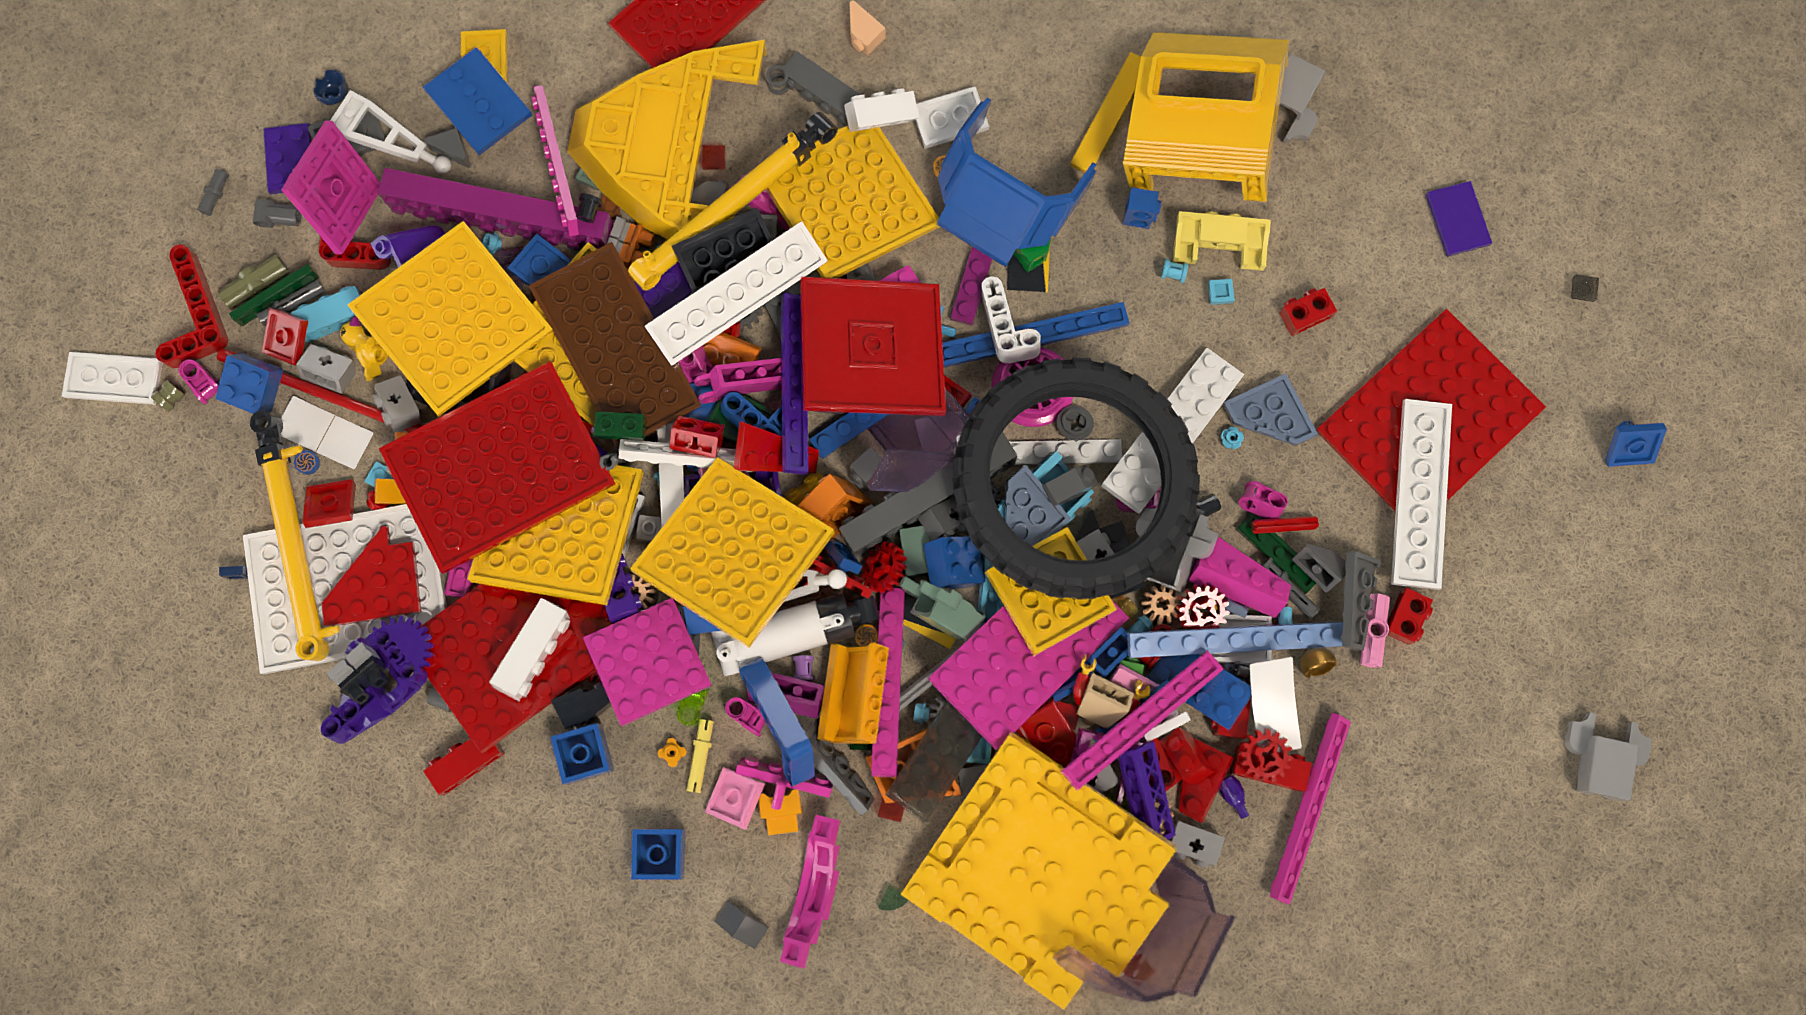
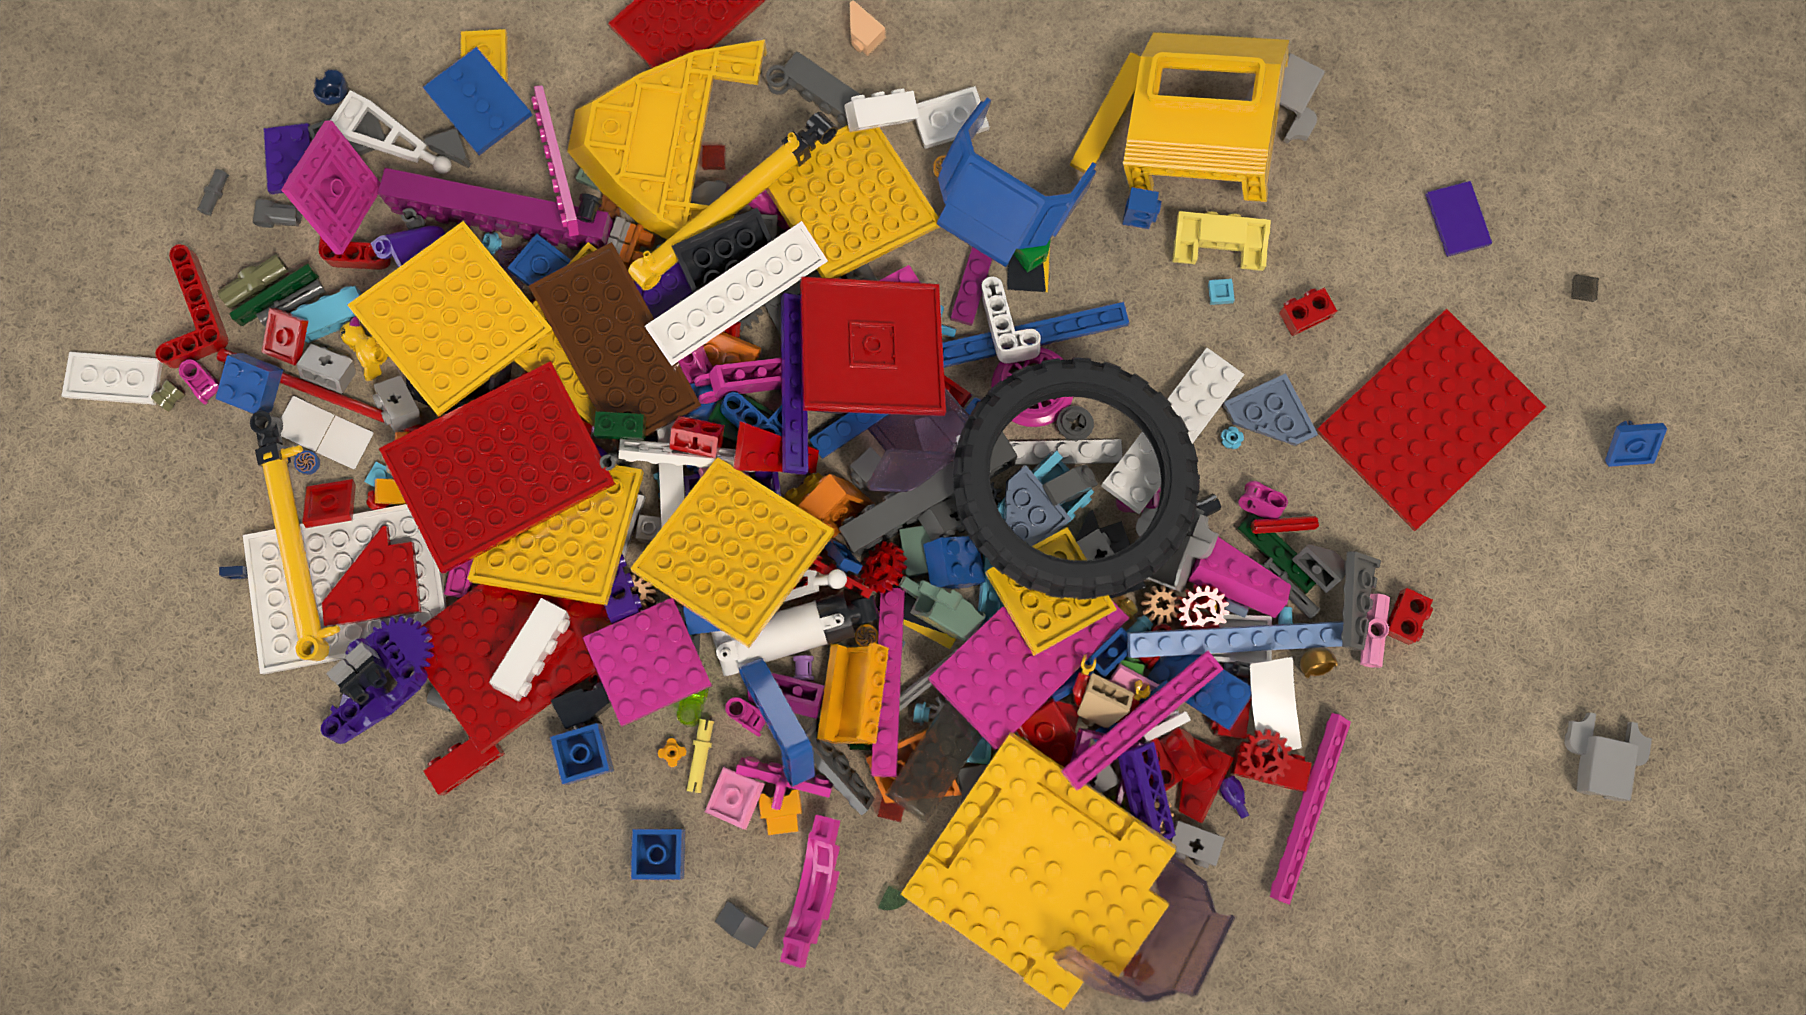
(412, 219): none -> dark grey pin
(1174, 270): medium azure bush -> none
(1421, 494): white plate -> none

